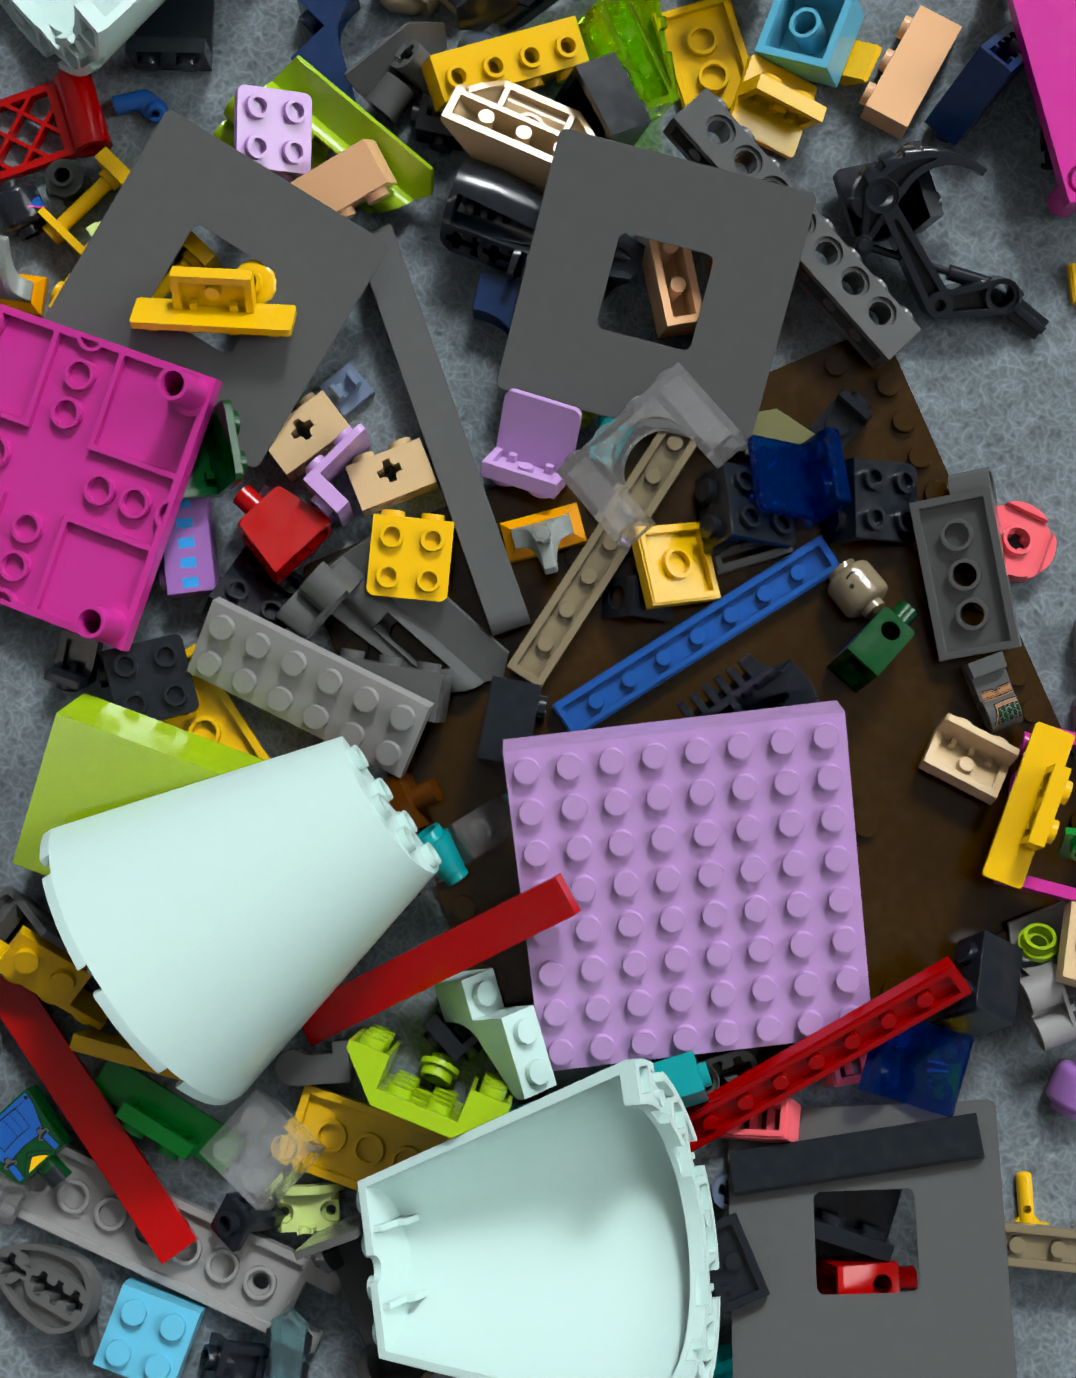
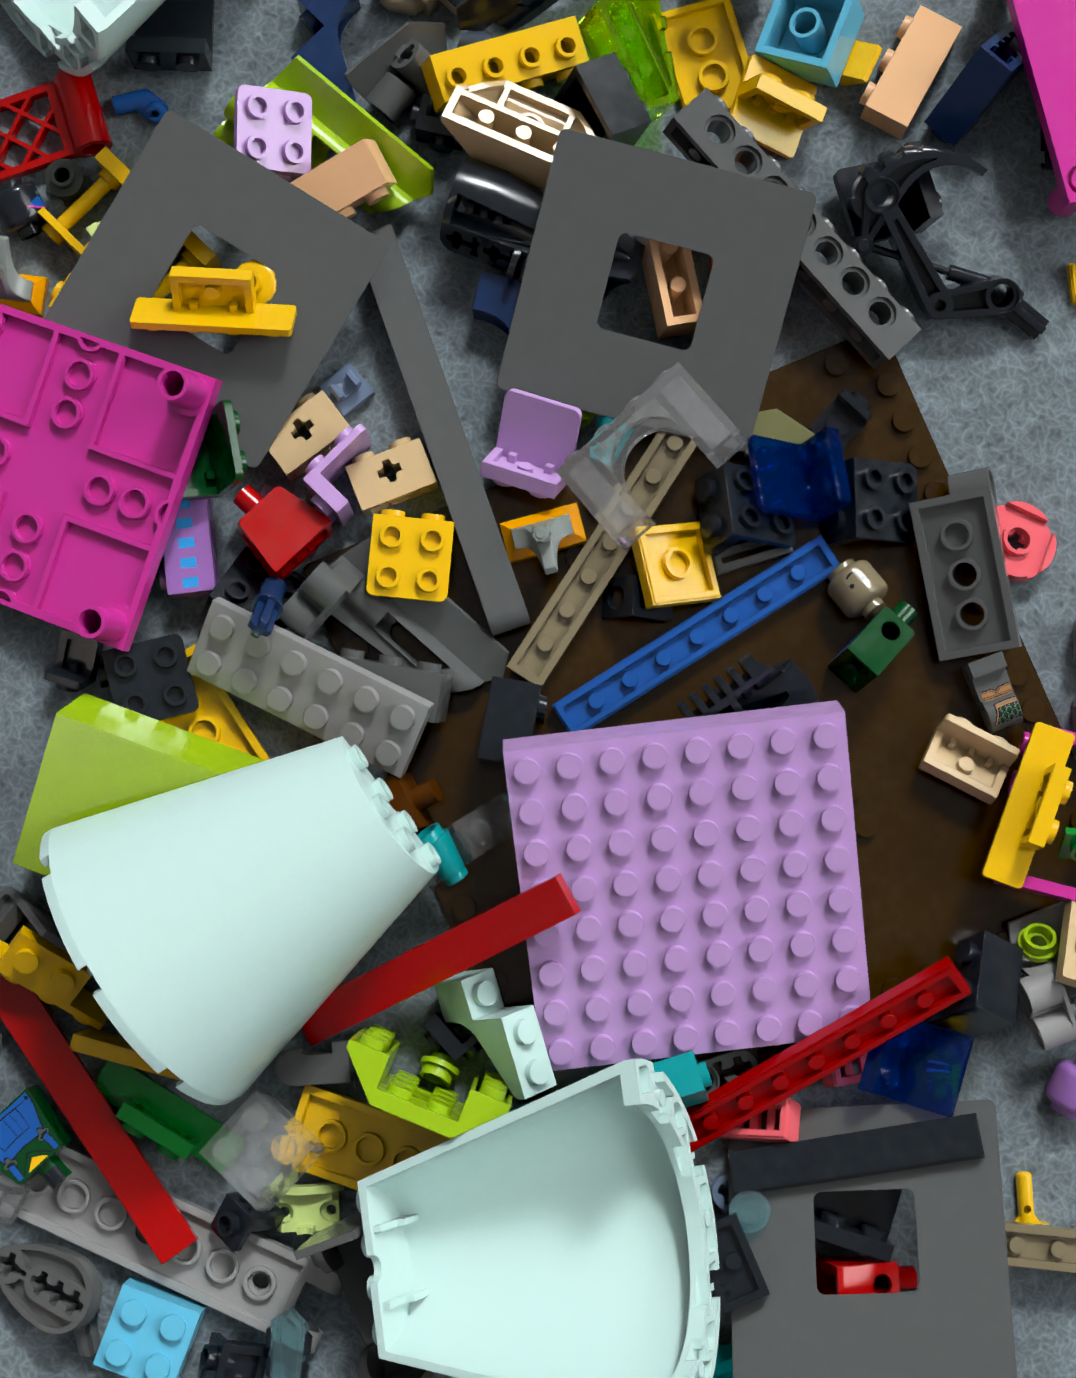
(267, 606): none -> dark blue axle
(752, 1211): none -> clear light blue plate

